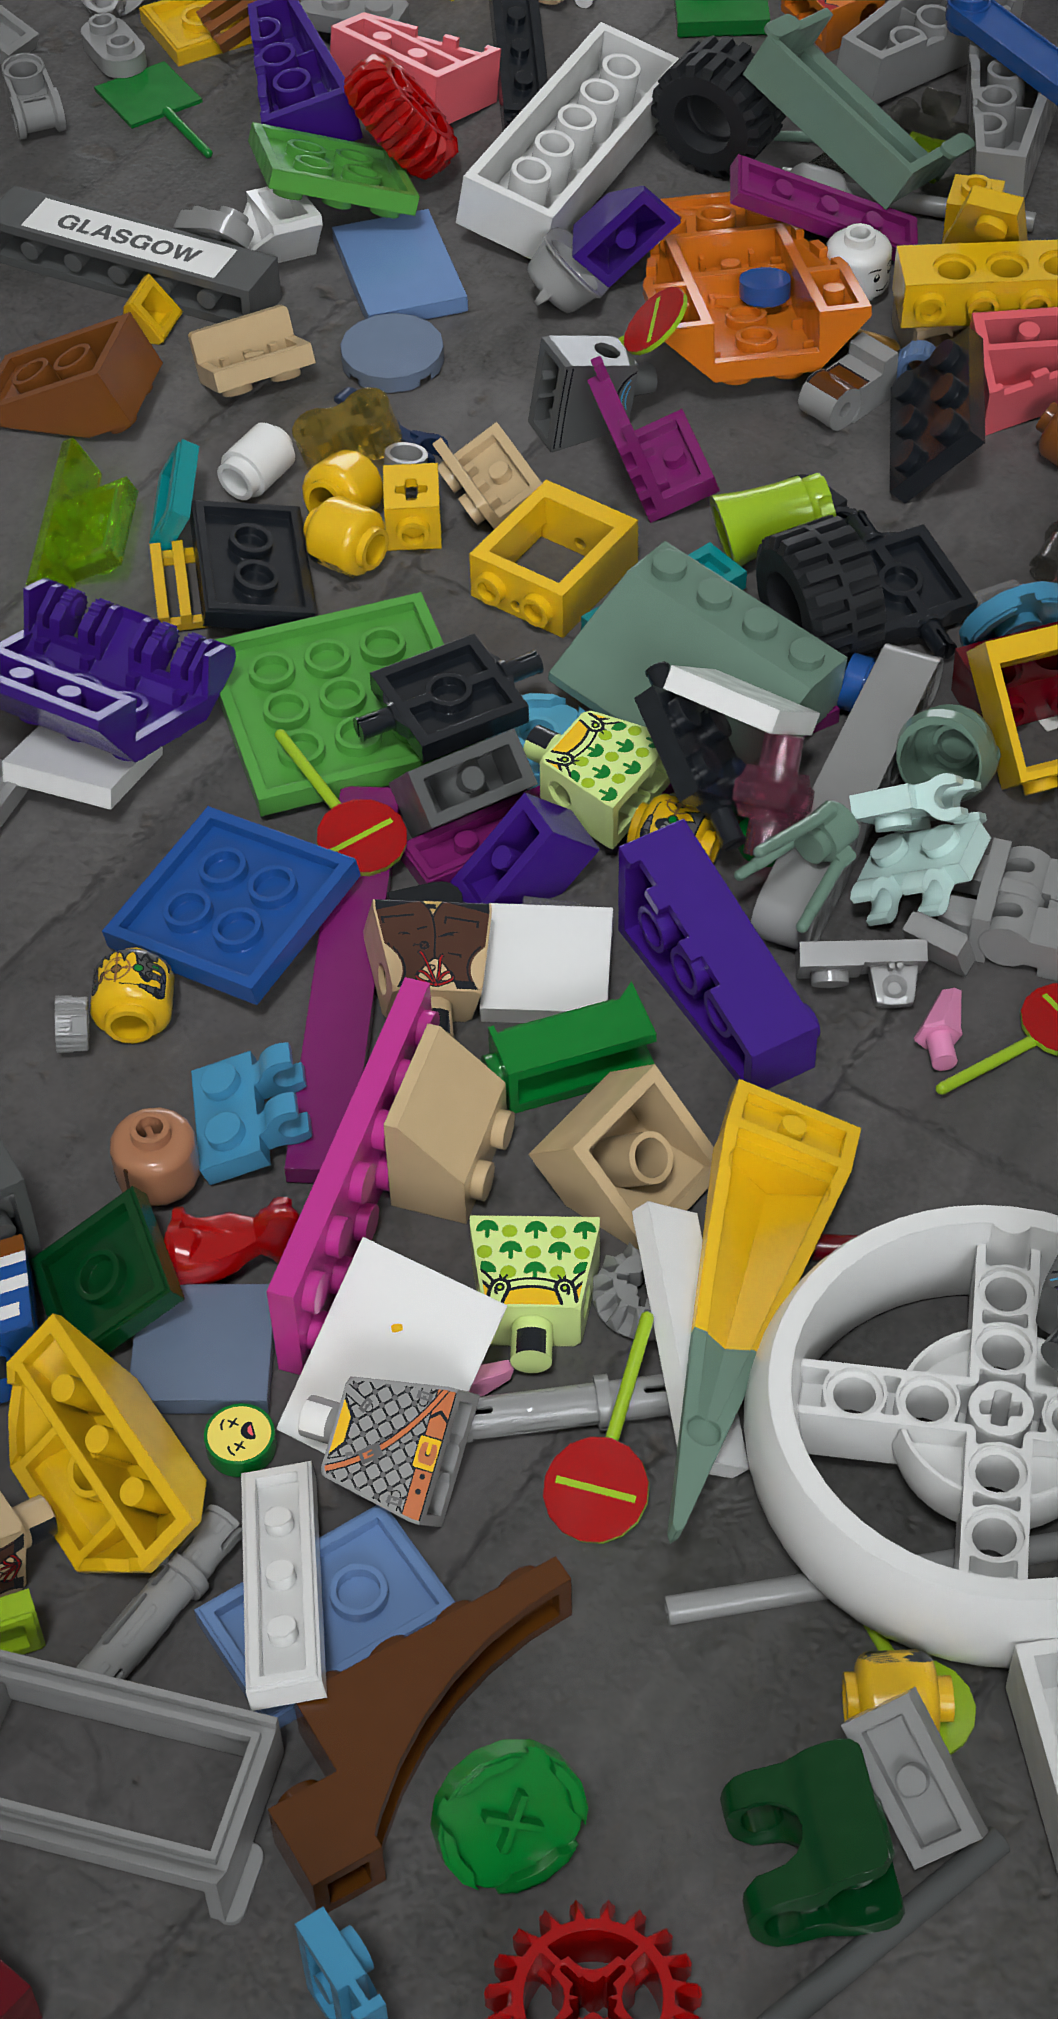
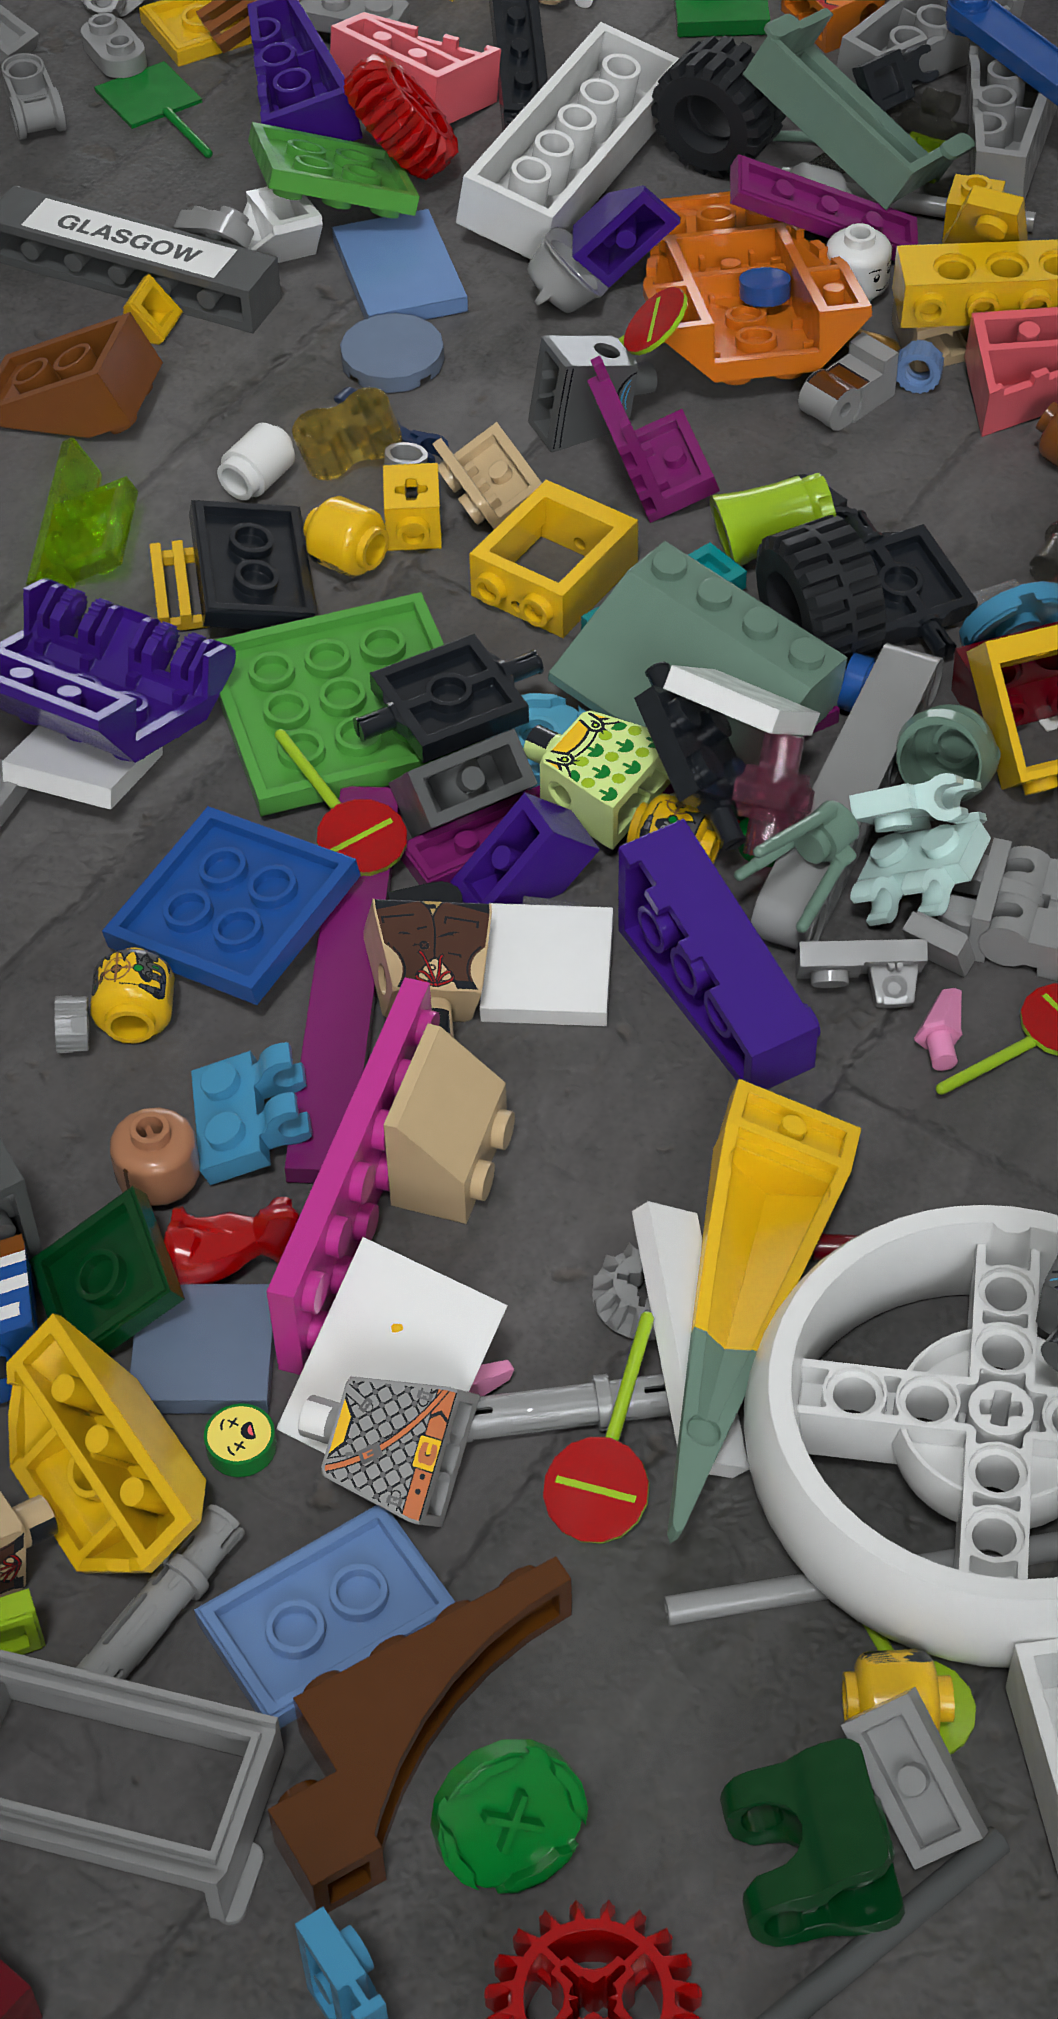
(174, 494): teal tile -> none
(249, 350): tan bracket -> none
(282, 1587): white tile -> none
(345, 475): yellow head -> none
(543, 1275): yellowish green torso -> none
(570, 1050): green window -> none
(626, 1148): tan slope -> none
(891, 76): none -> black plate
(937, 414): black plate -> none

